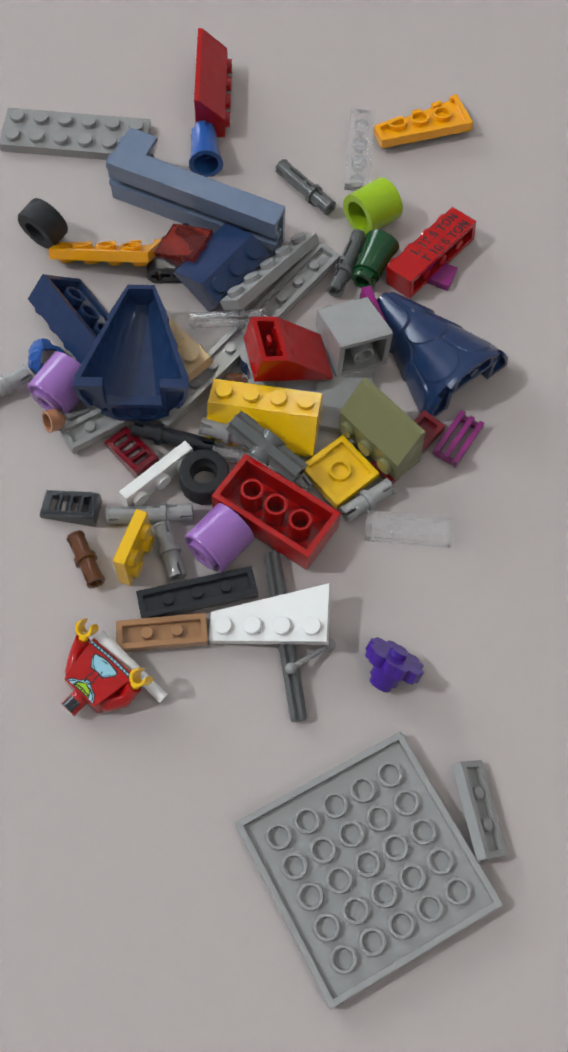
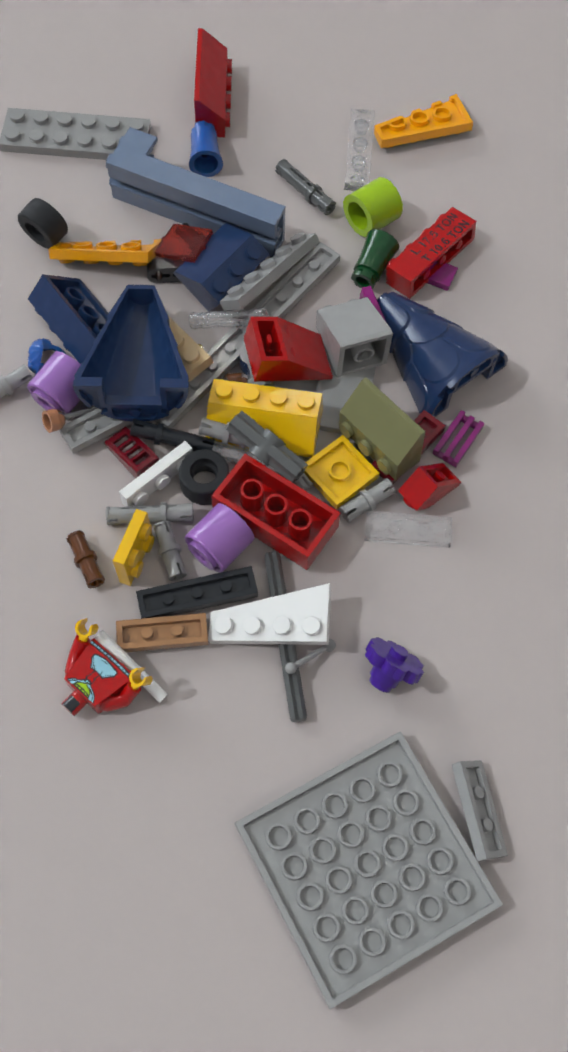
(87, 518): black slope -> none
(343, 270): dark grey pin -> none
(428, 486): none -> red slope

